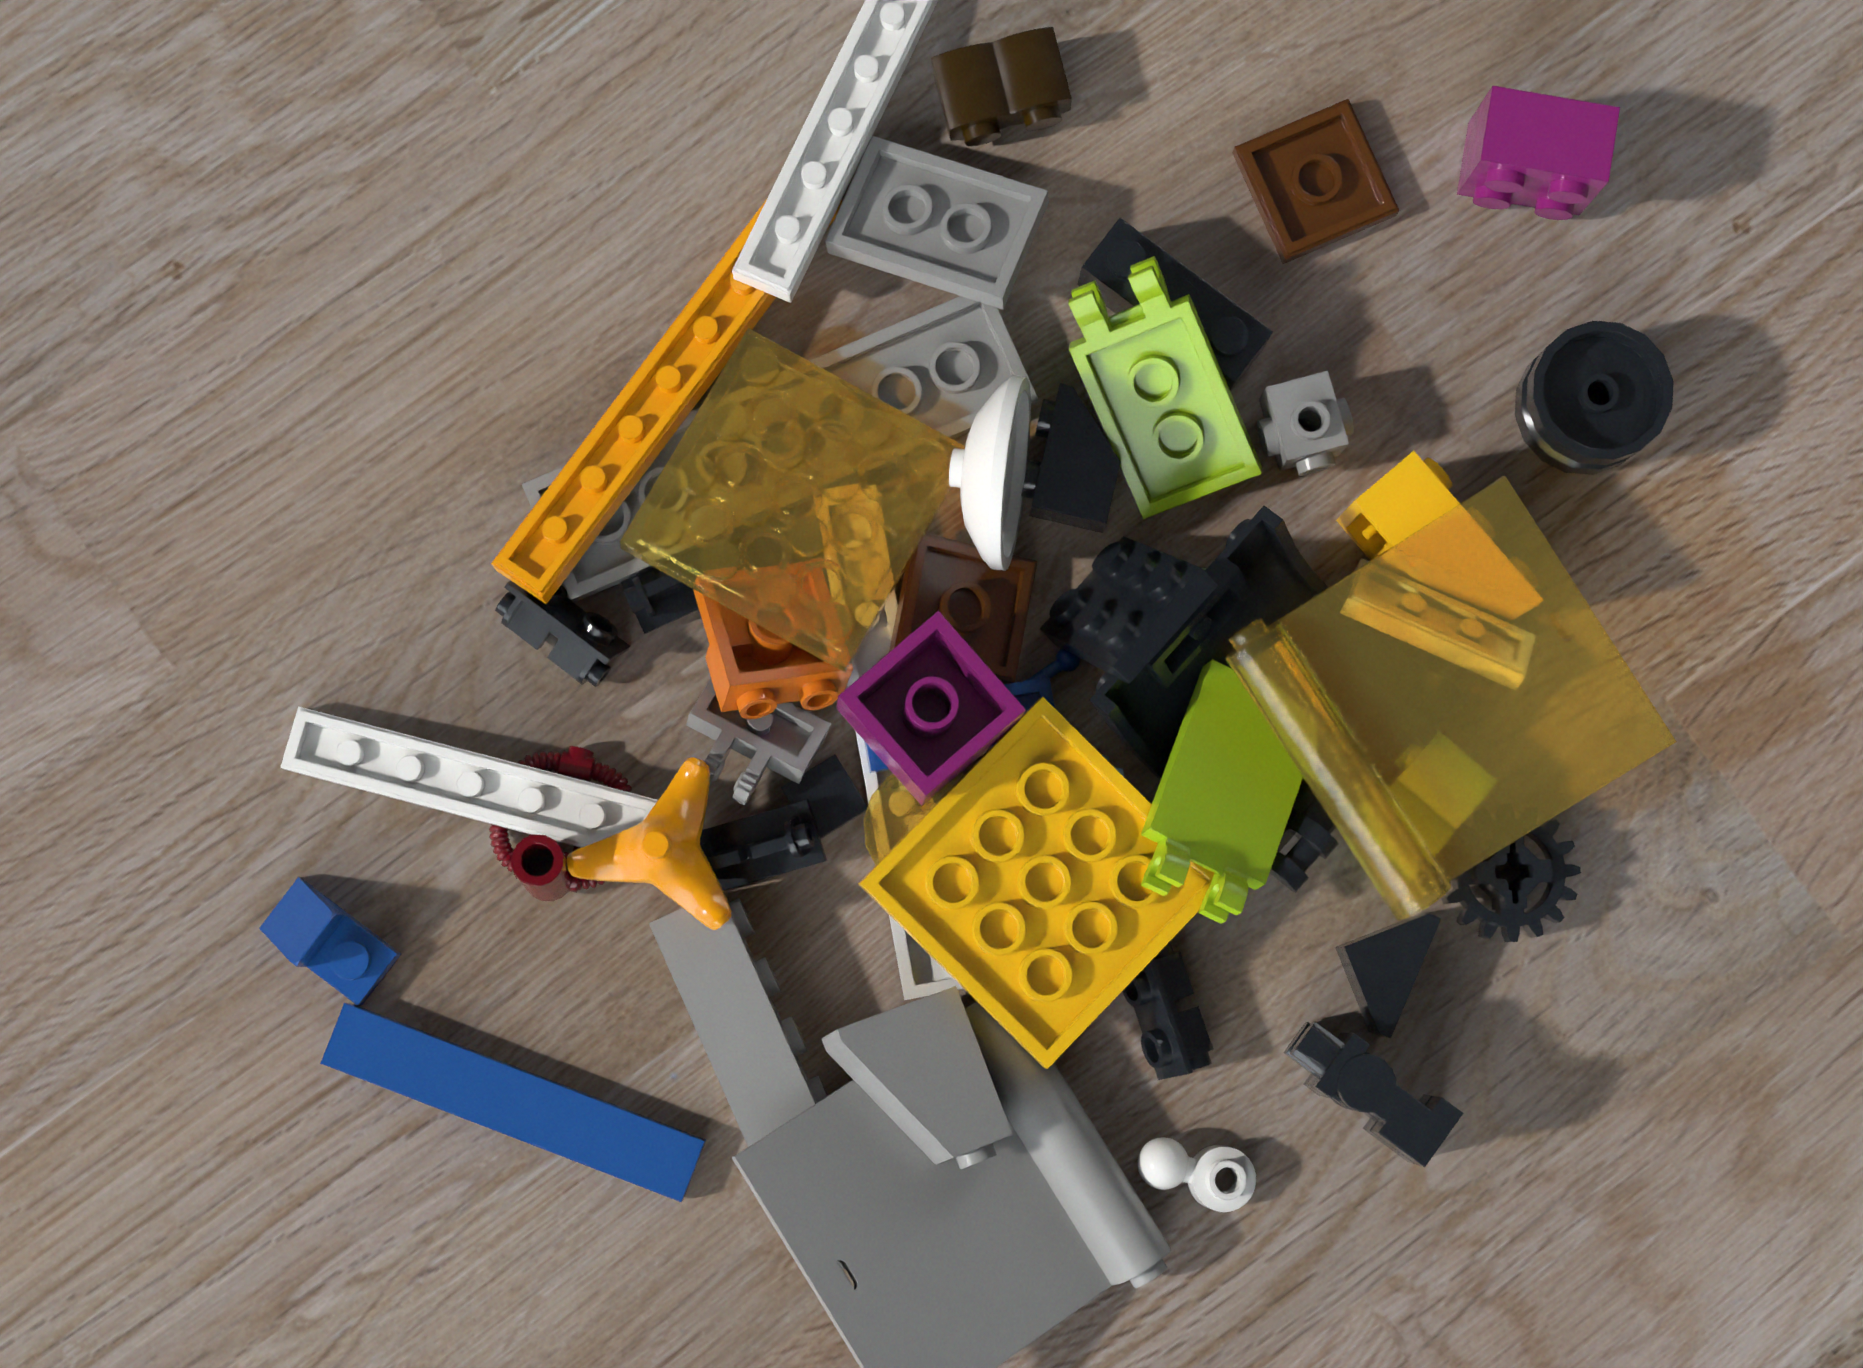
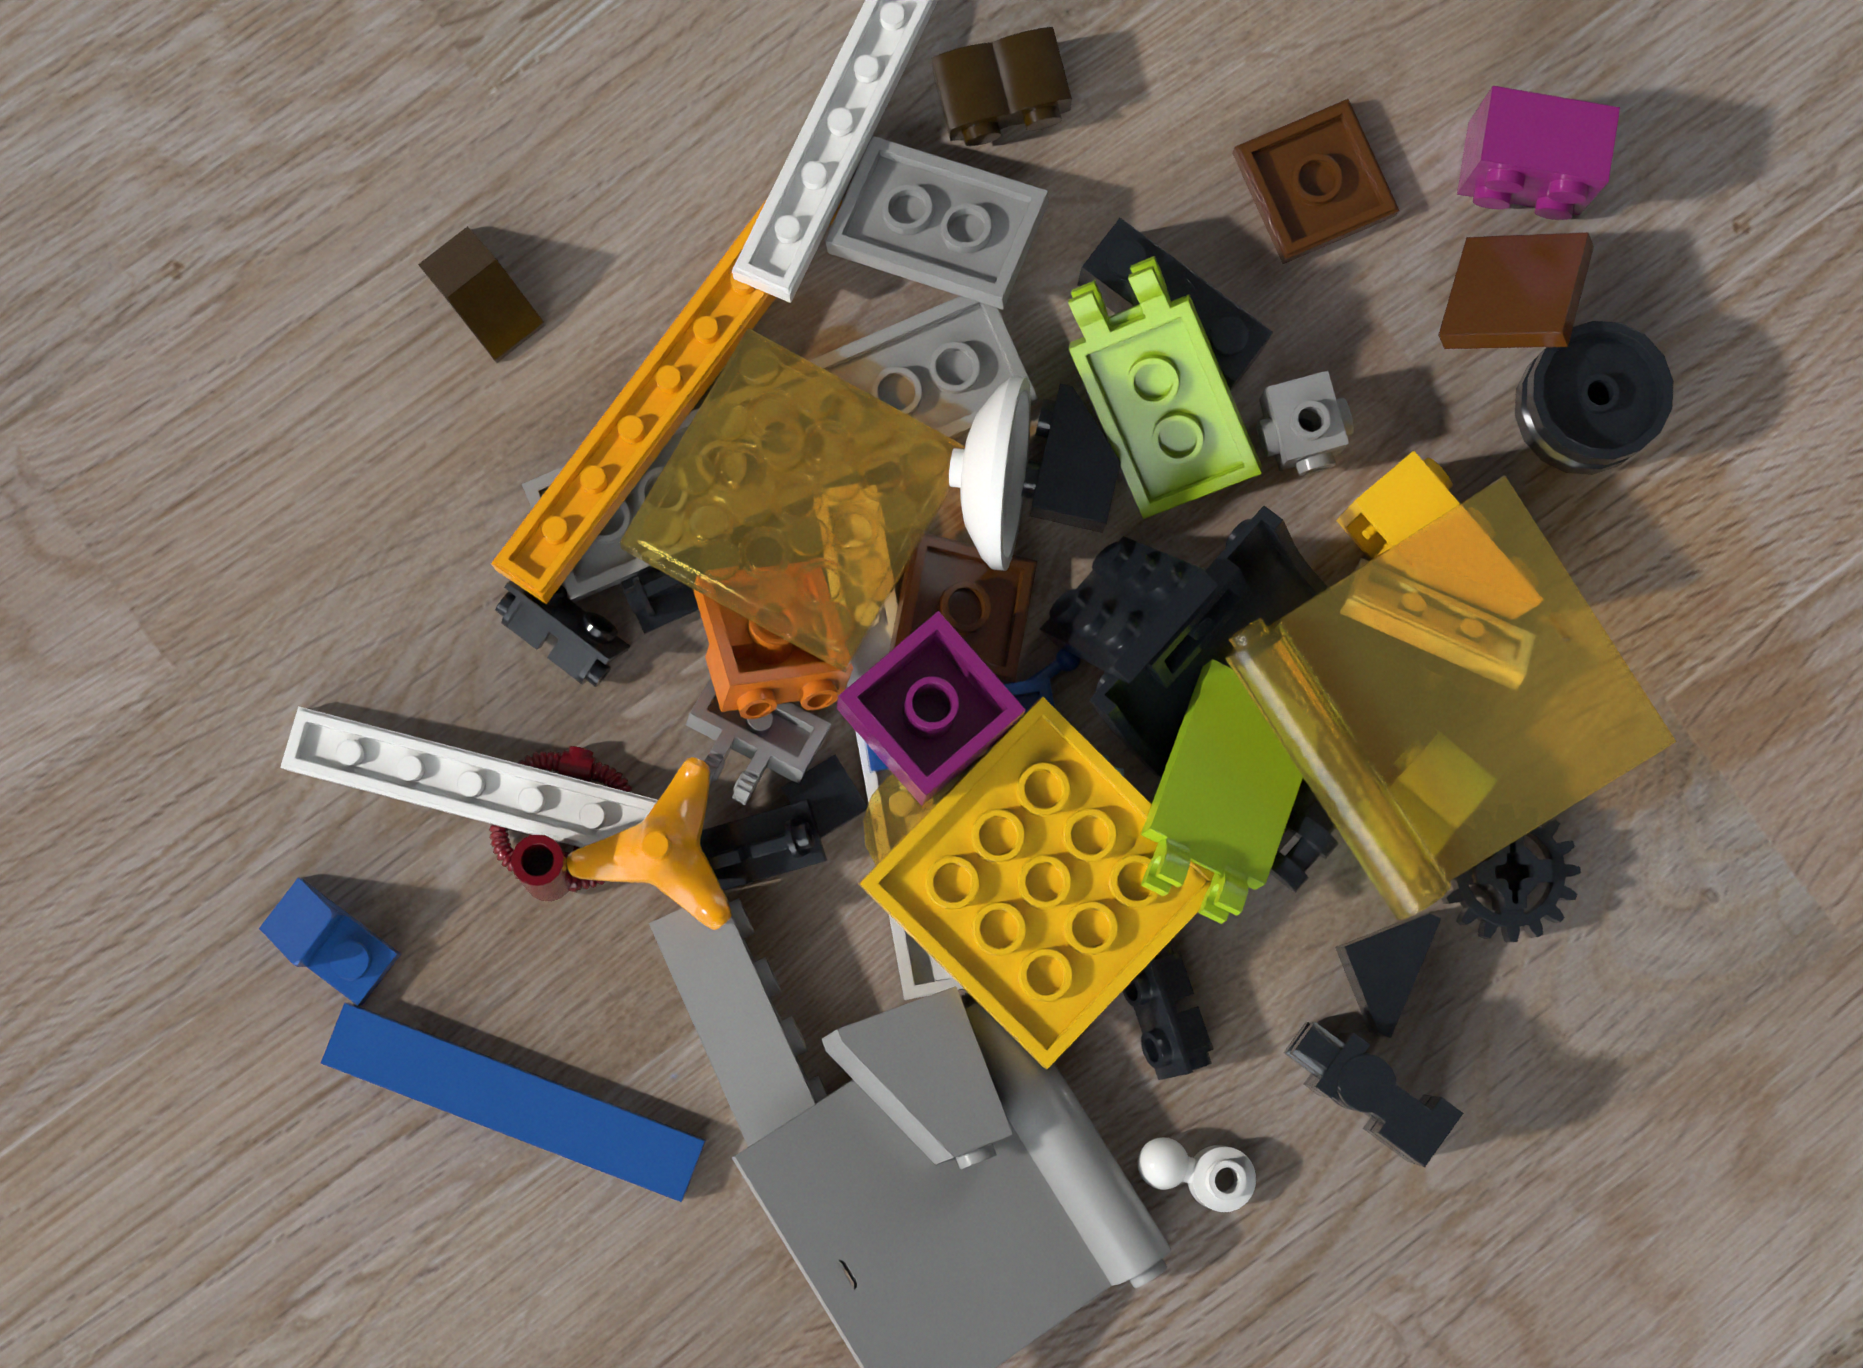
(482, 294): none -> dark brown slope
(1516, 291): none -> reddish brown tile

